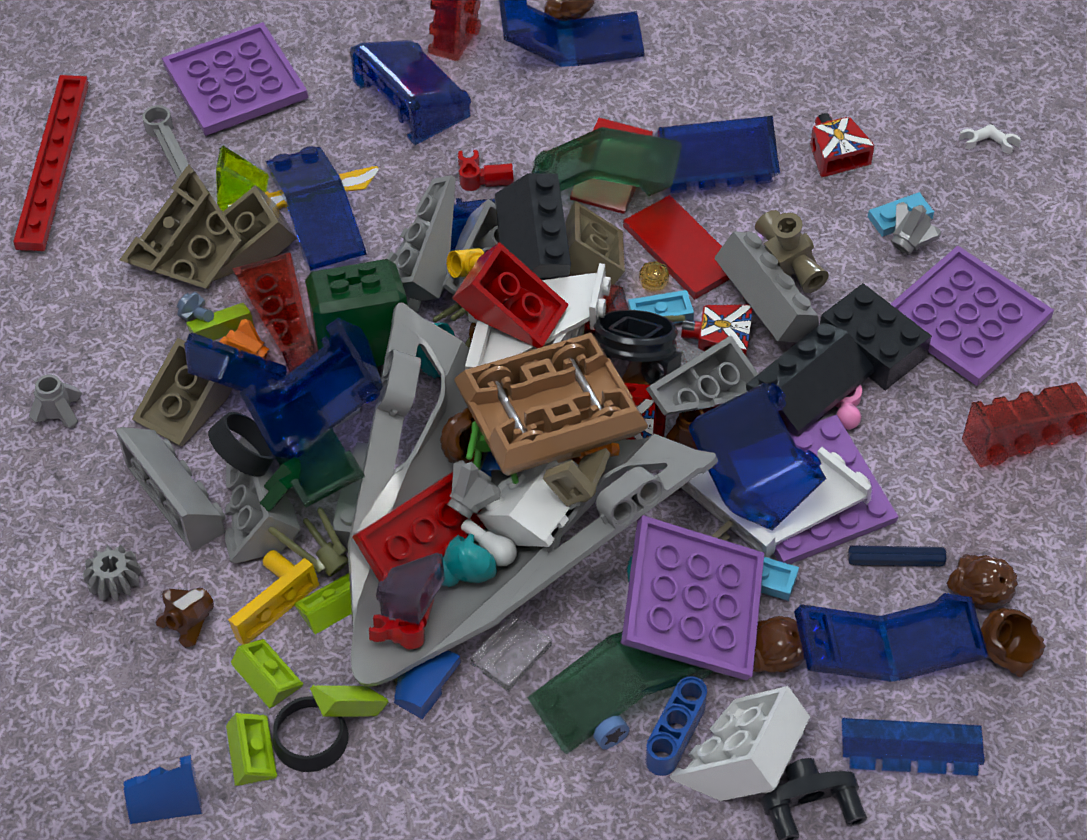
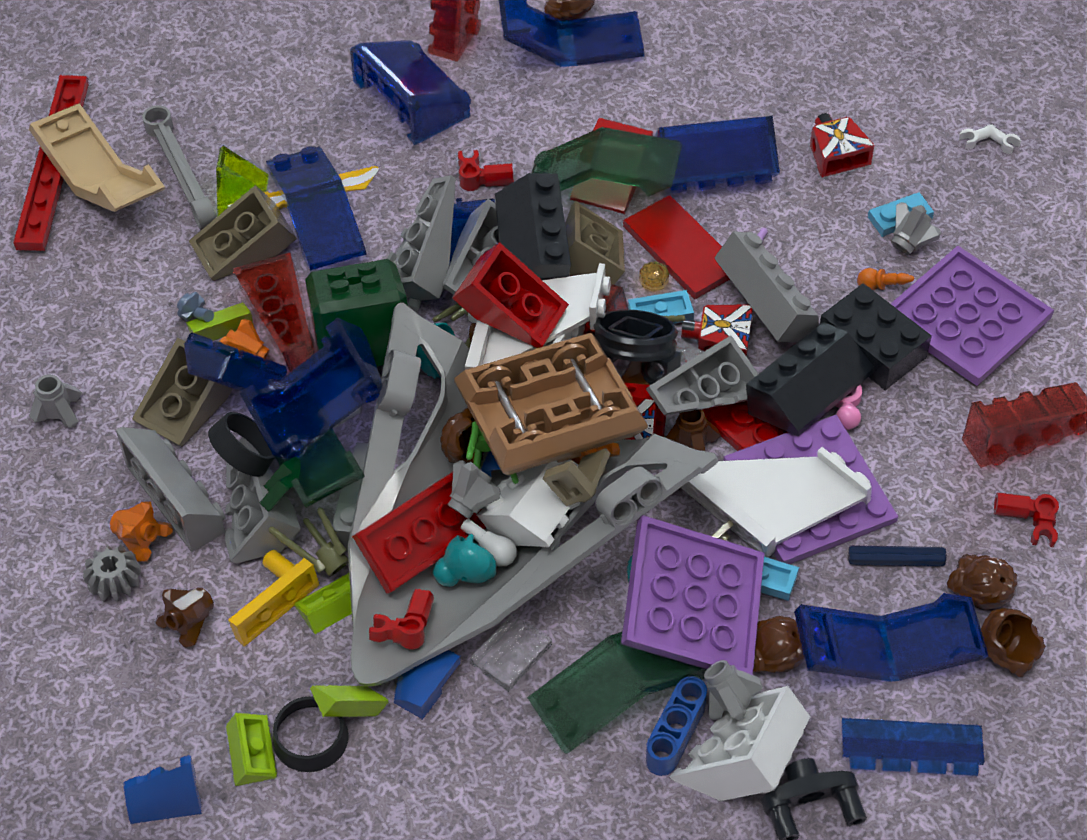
(90, 162): none -> tan windscreen
(138, 529): none -> orange rock
(187, 236): dark tan wedge -> none
(234, 78): medium lavender plate -> none
(265, 672): lime slope -> none
(411, 588): clear purple slope -> none
(461, 261): yellow pin -> none
(611, 732): medium blue tile -> none
(730, 690): none -> light grey rock
(758, 463): clear blue windscreen -> none
(791, 248): dark tan brick -> none
(879, 279): none -> orange bar
(1041, 509): none -> red bar

